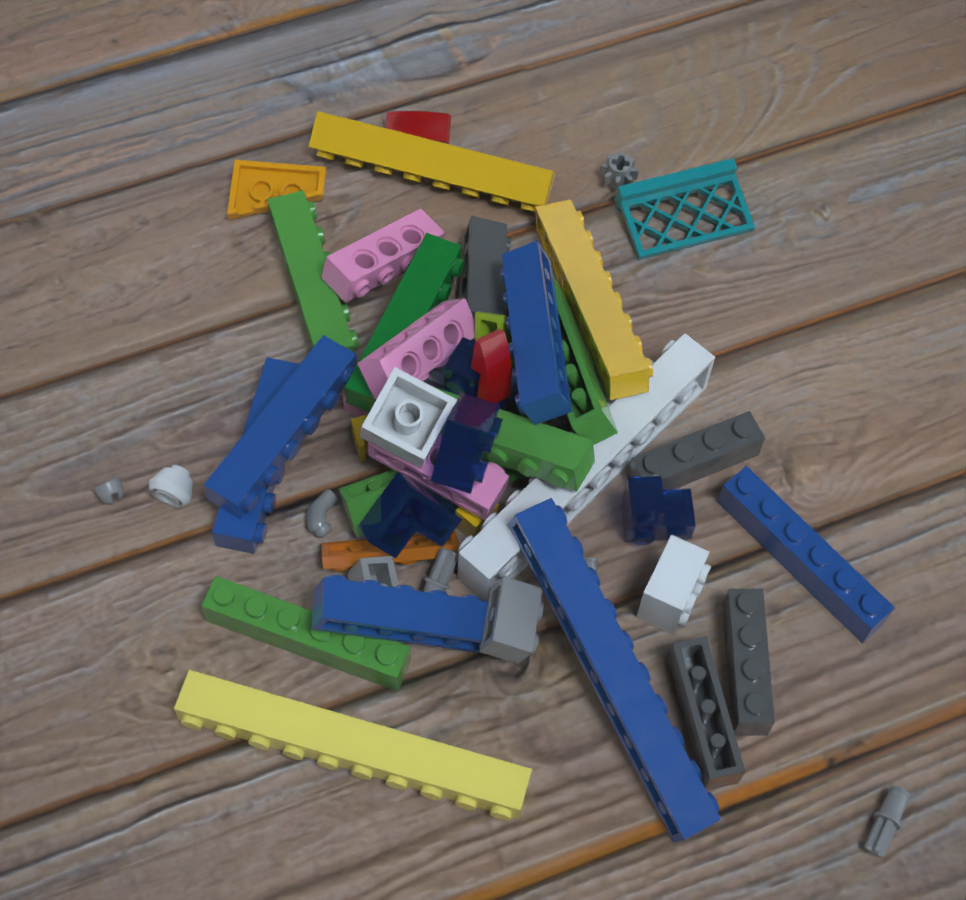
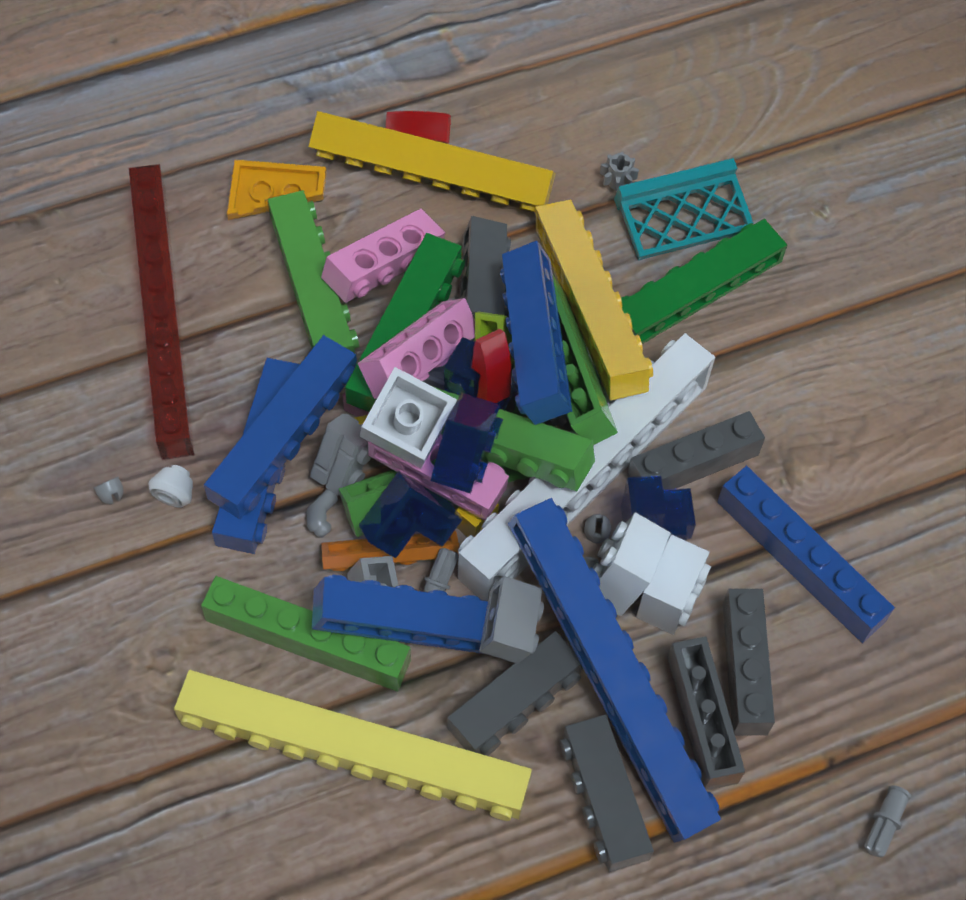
(161, 314): none -> clear red brick
(341, 454): none -> light grey brick
(515, 695): none -> dark grey brick
(589, 529): none -> light grey hinge
(607, 794): none -> dark grey brick
(630, 560): none -> white brick
(704, 279): none -> green brick

